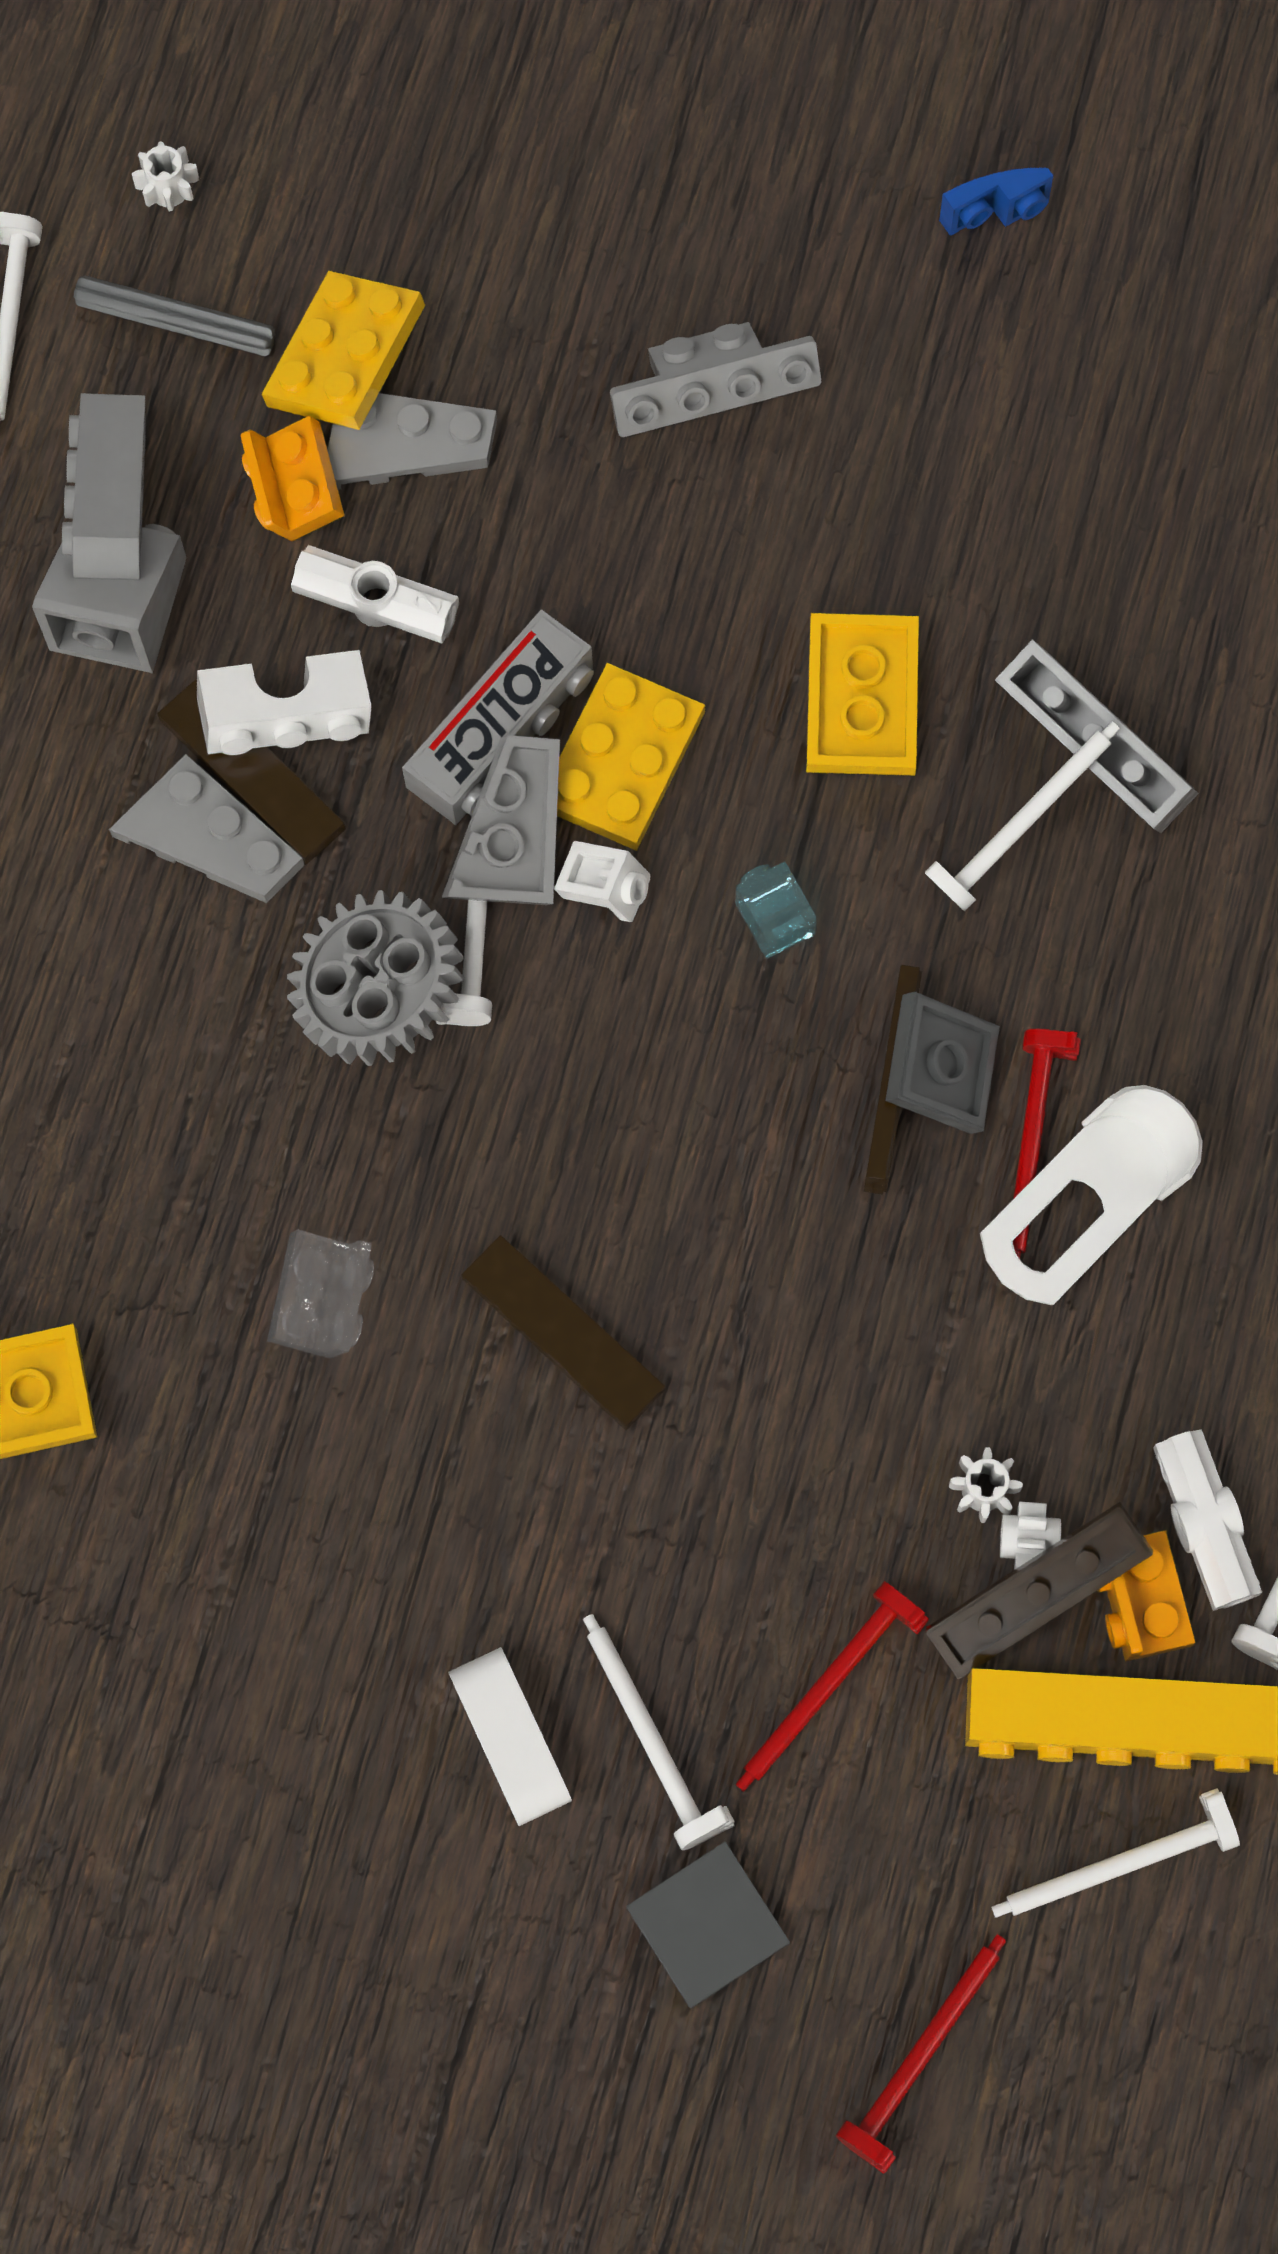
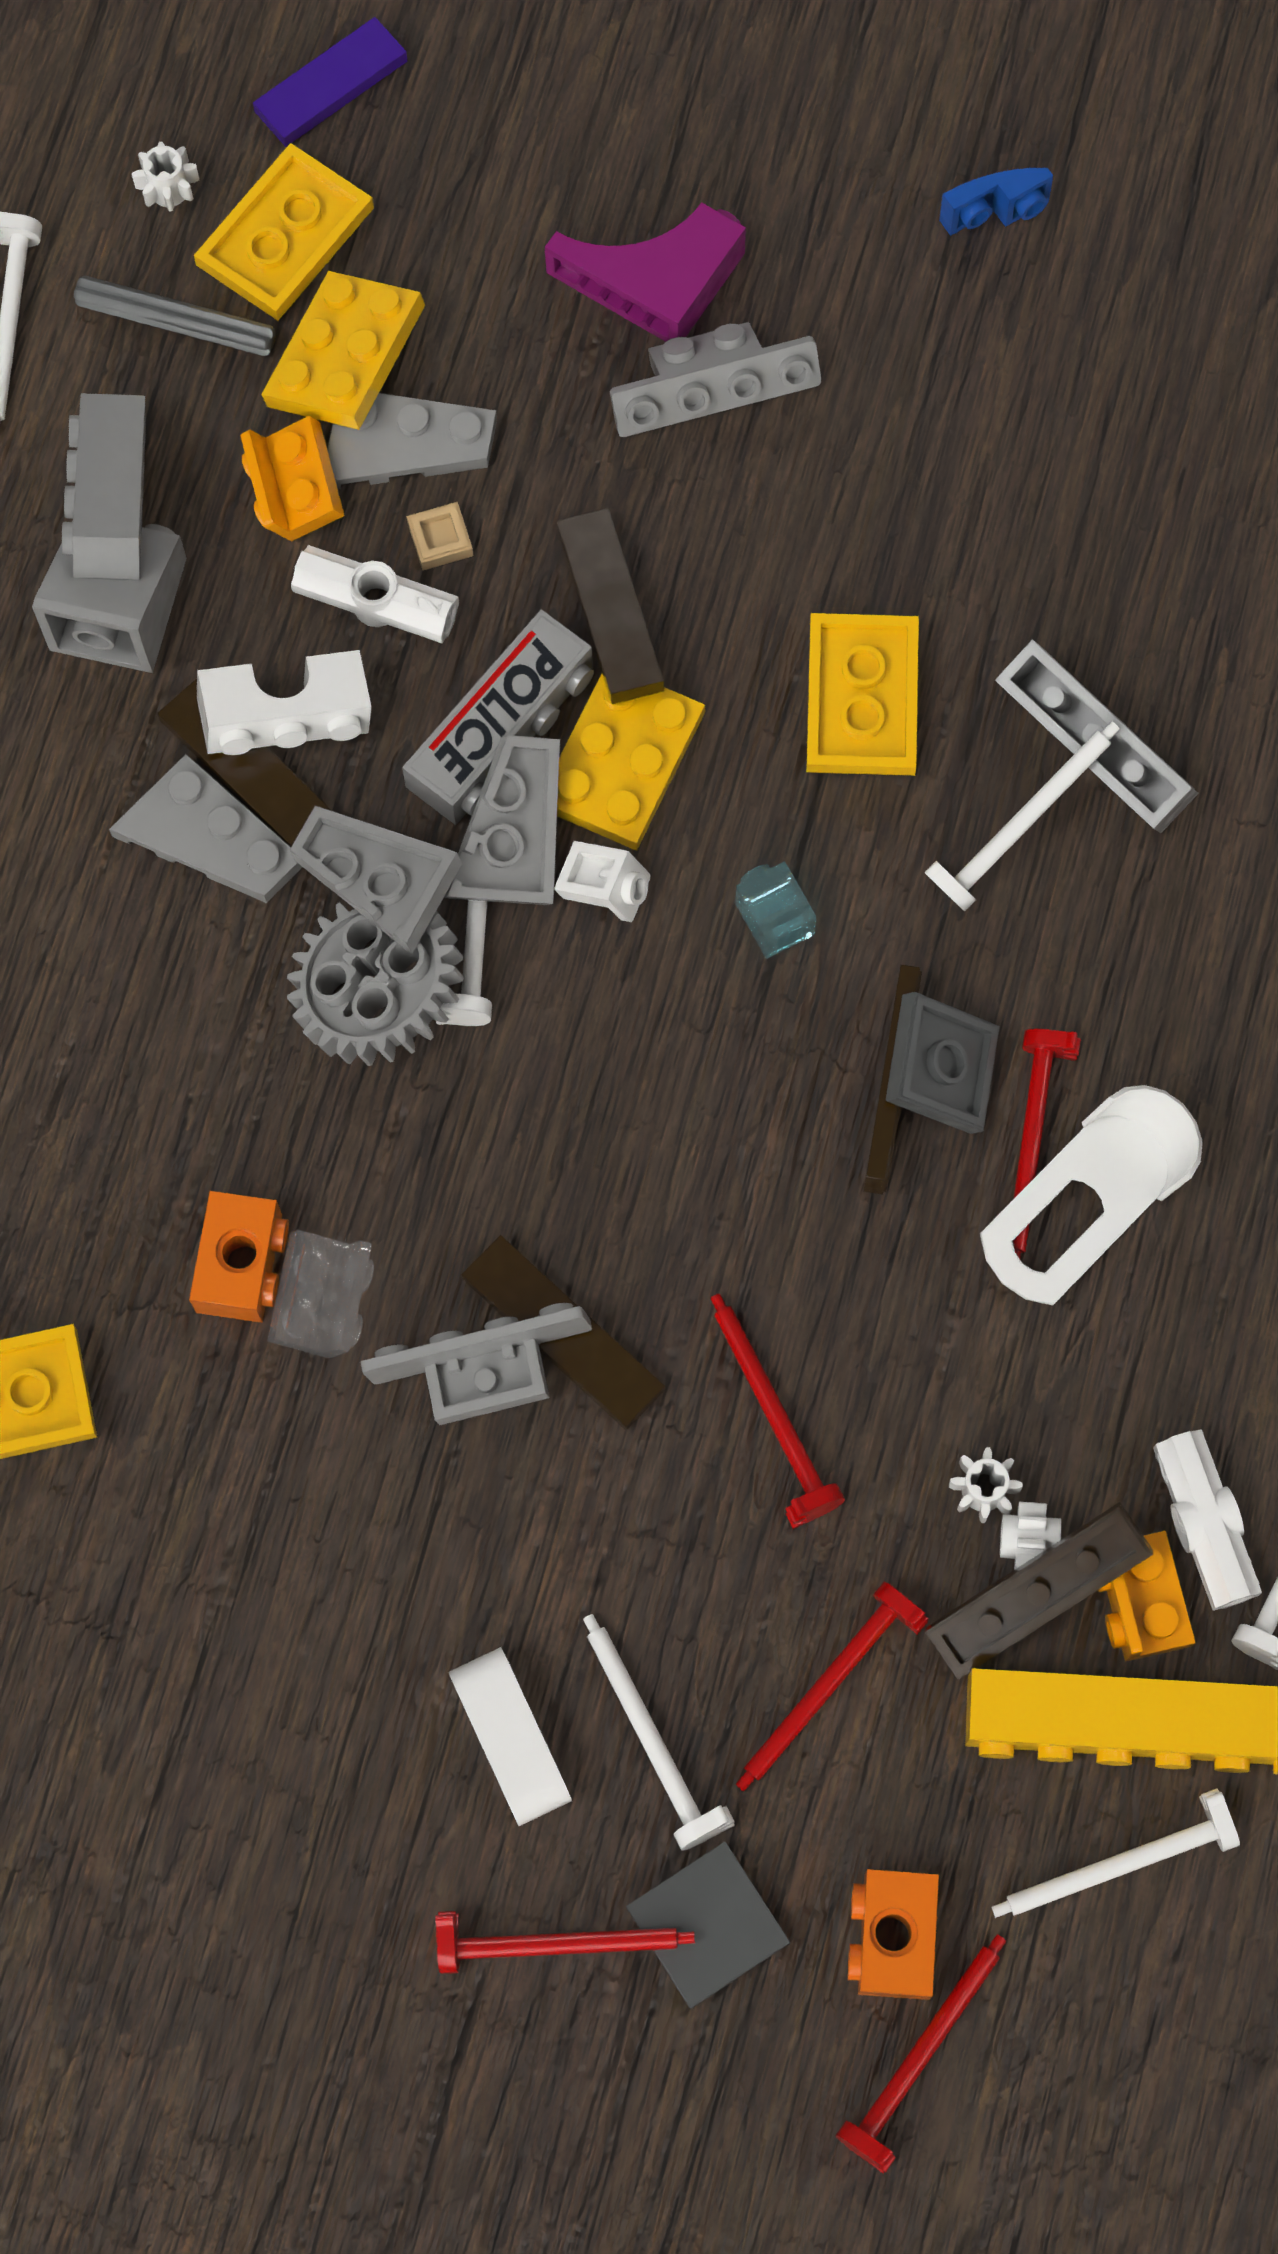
(229, 1224): none -> orange brick
(284, 231): none -> yellow plate
(330, 81): none -> dark purple tile
(377, 871): none -> light grey wing
(440, 536): none -> tan tile
(452, 1948): none -> red piece
(483, 1368): none -> light grey bracket
(610, 606): none -> dark brown tile
(659, 281): none -> magenta arch
(817, 1498): none -> red piece
(912, 1901): none -> orange brick

